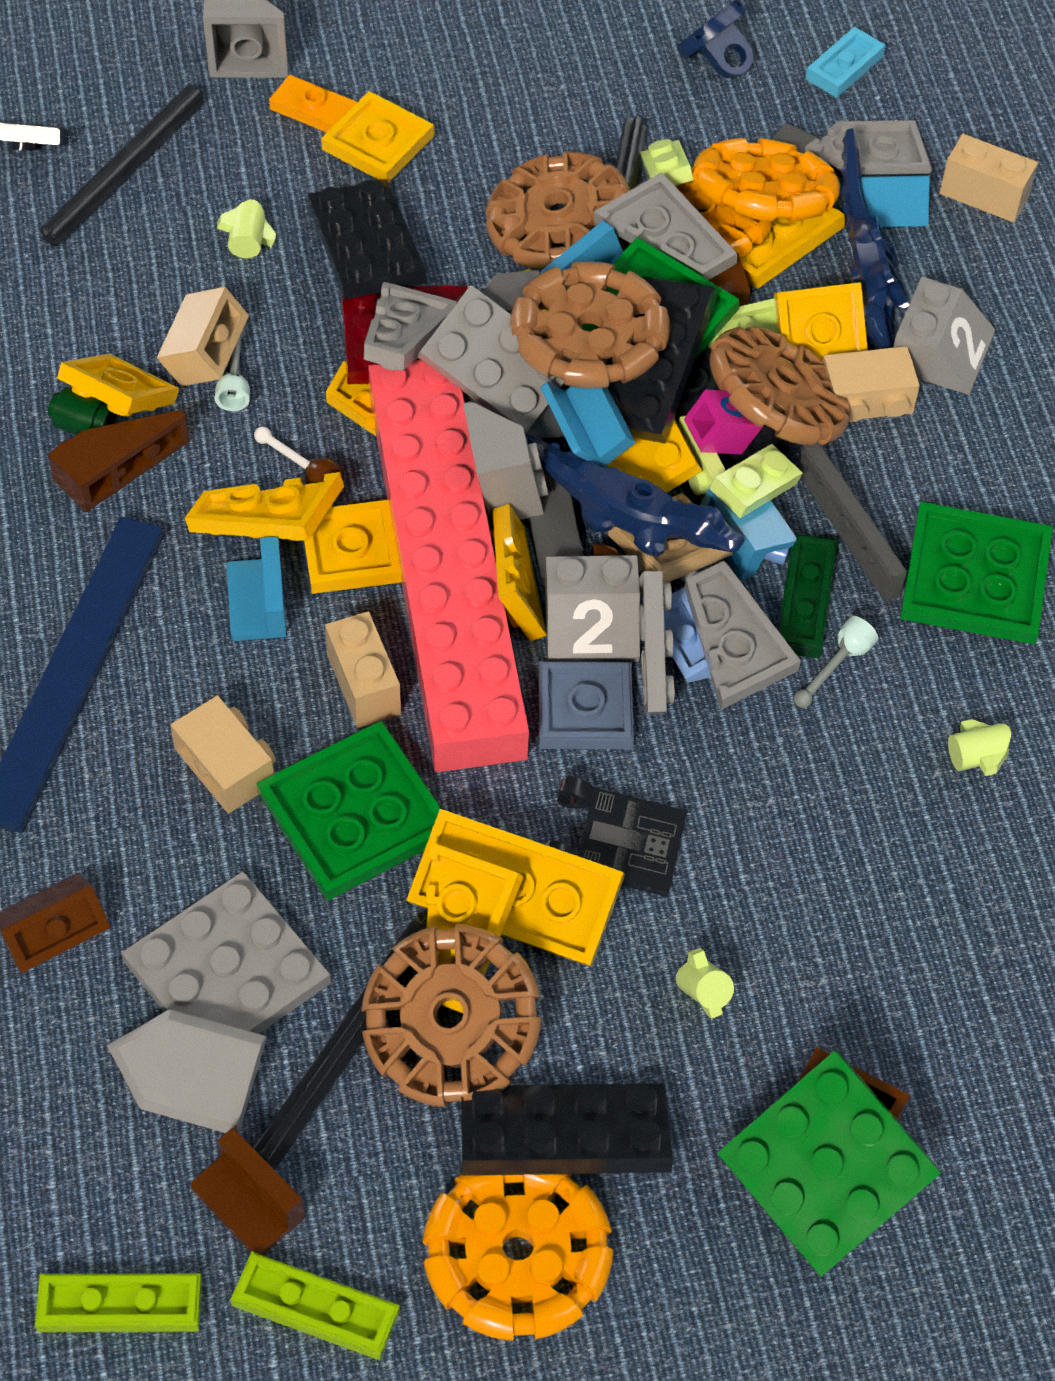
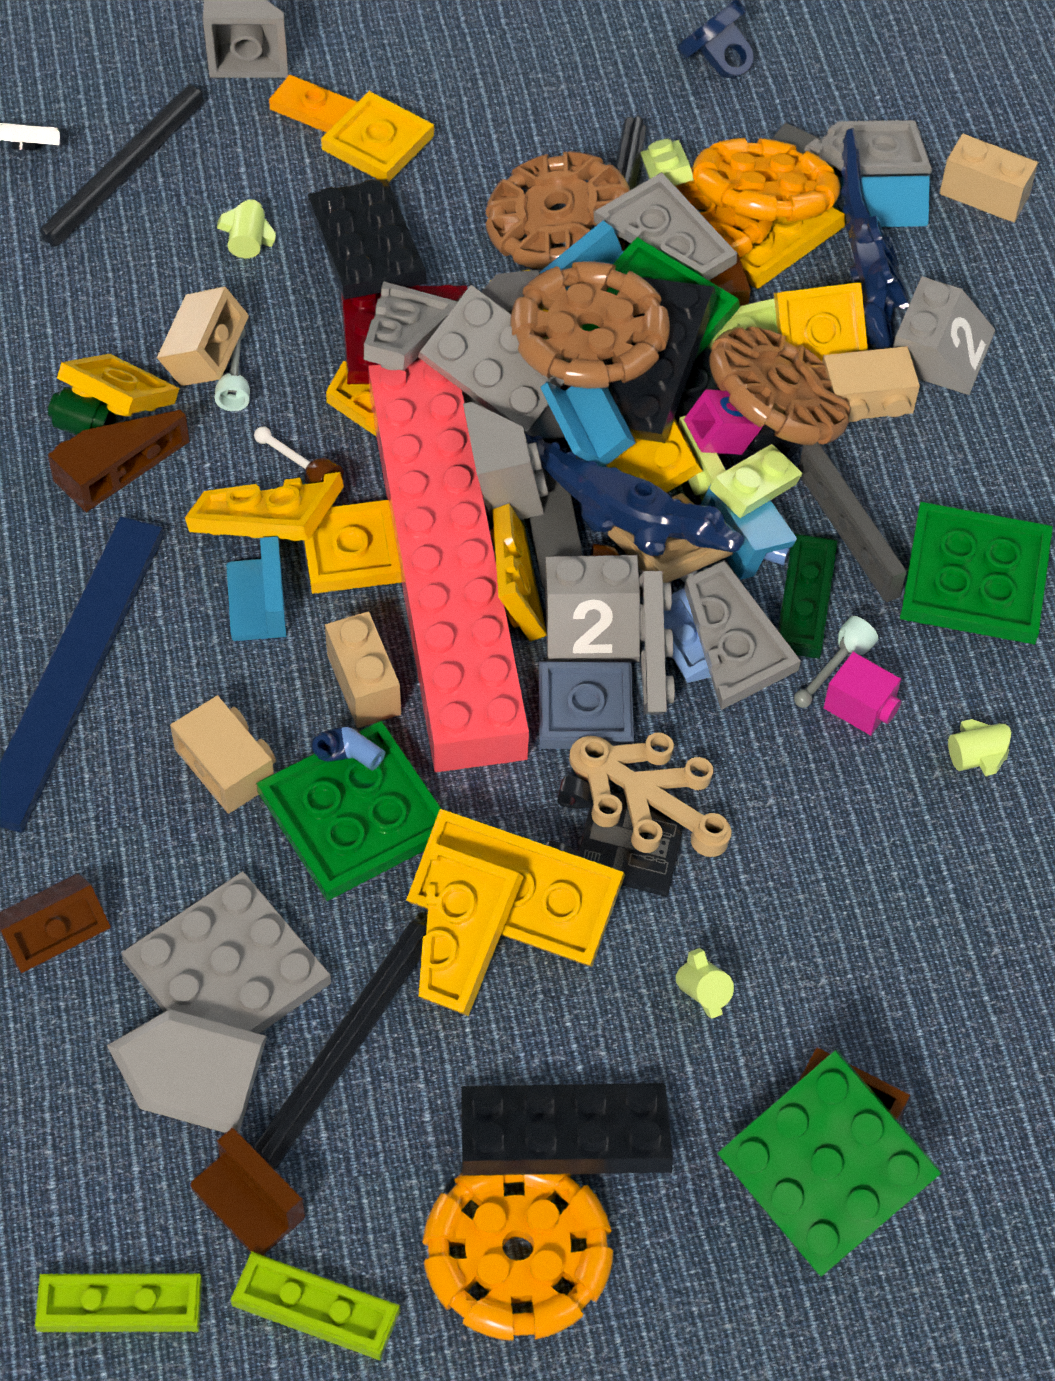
(347, 744): none -> arm
(481, 1018): medium nougat plate -> none
(647, 788): none -> tan plant
(845, 62): medium azure plate -> none
(863, 694): none -> dark pink brick

